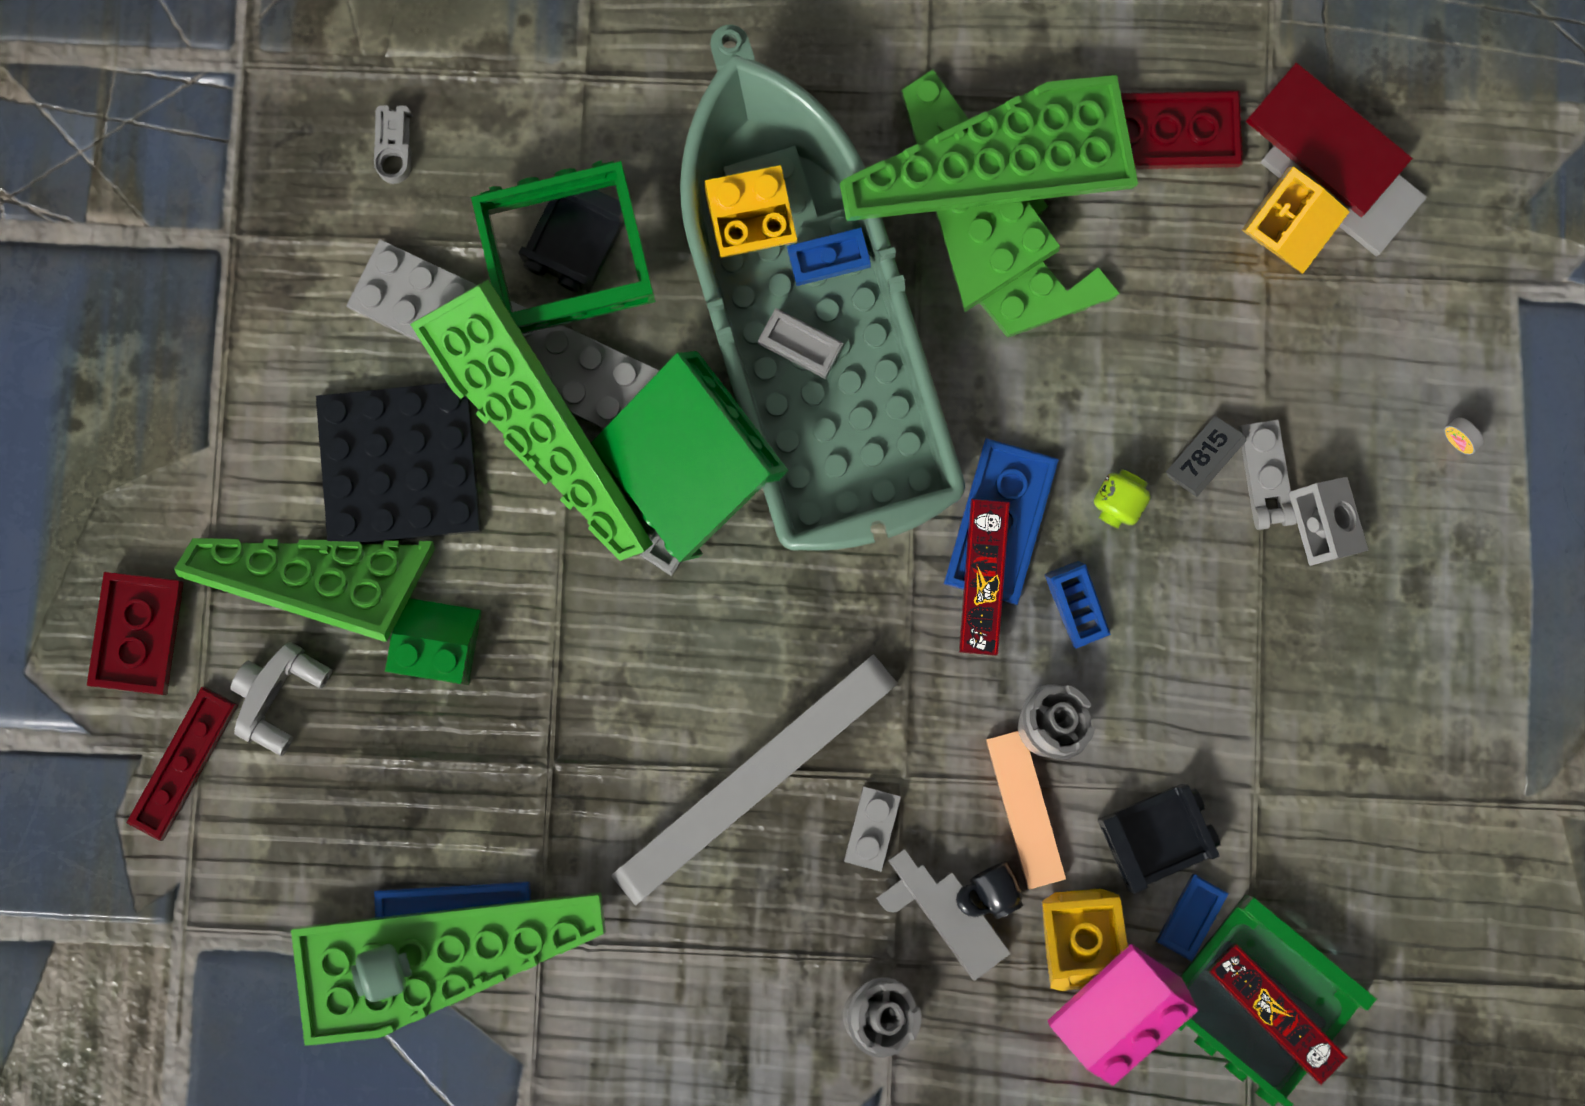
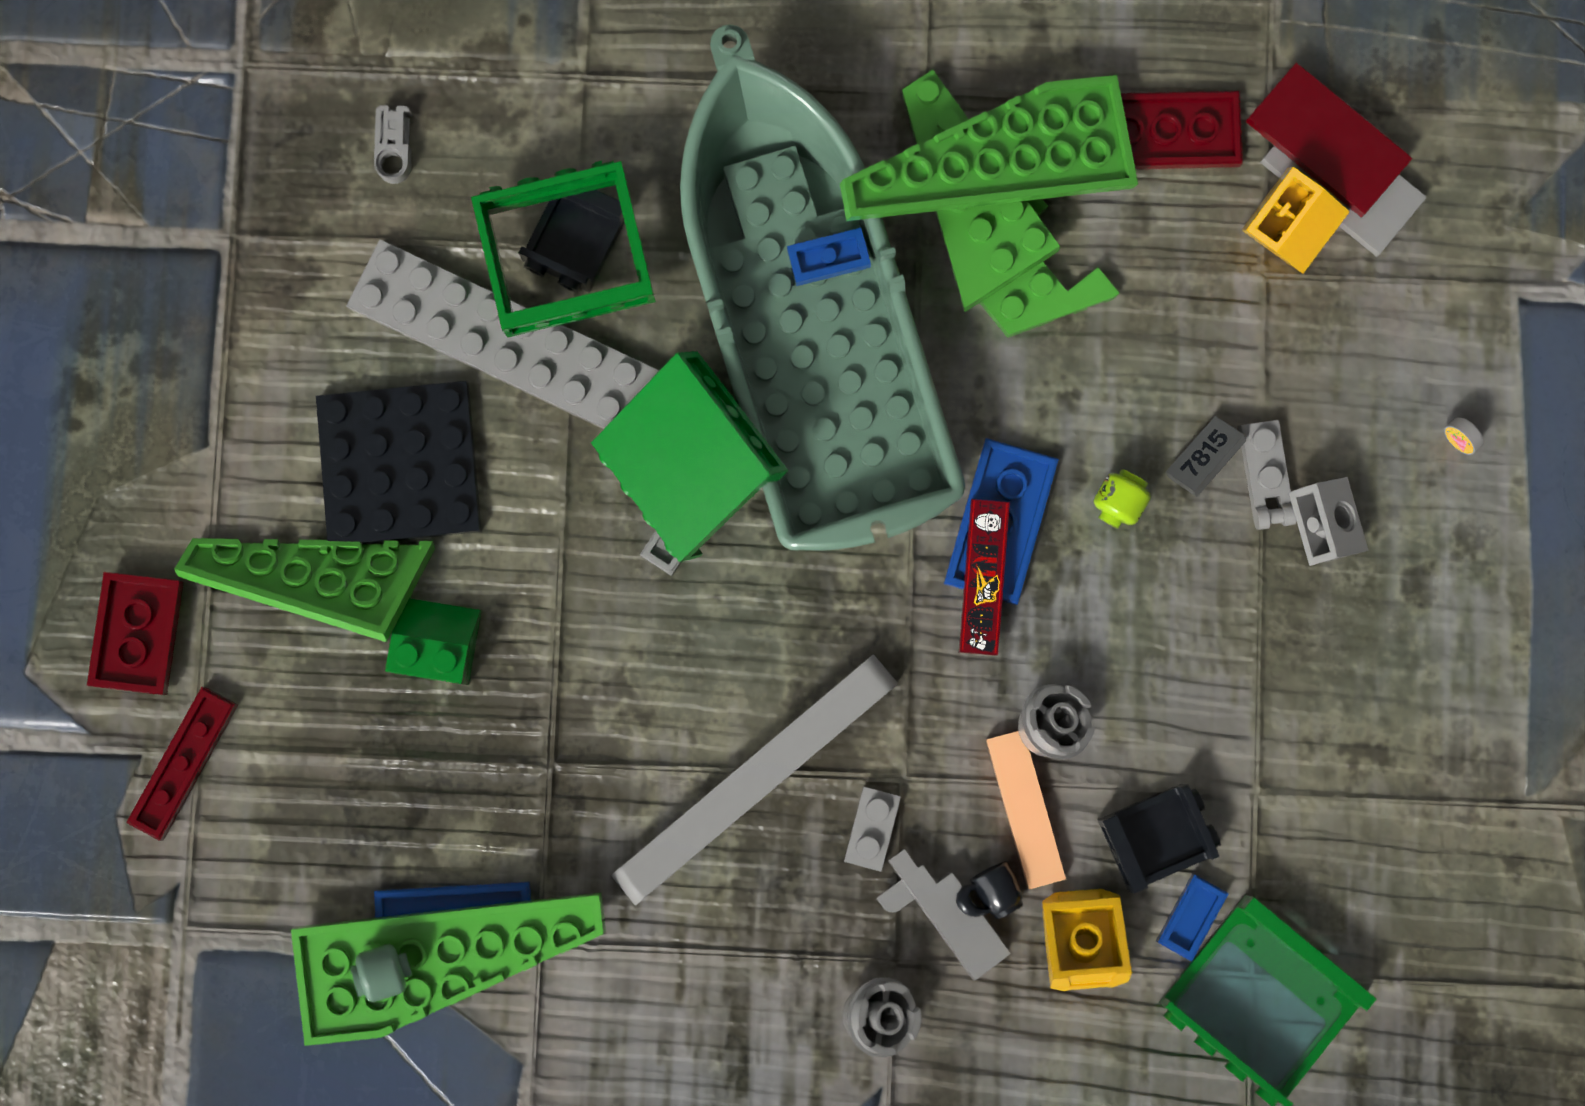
(262, 685): light grey connector -> none
(497, 370): bright green wing -> none
(750, 211): yellow slope -> none
(800, 343): light grey tile -> none
(1054, 580): blue slope -> none
(1123, 1014): dark pink slope -> none
(1277, 1014): tile -> none

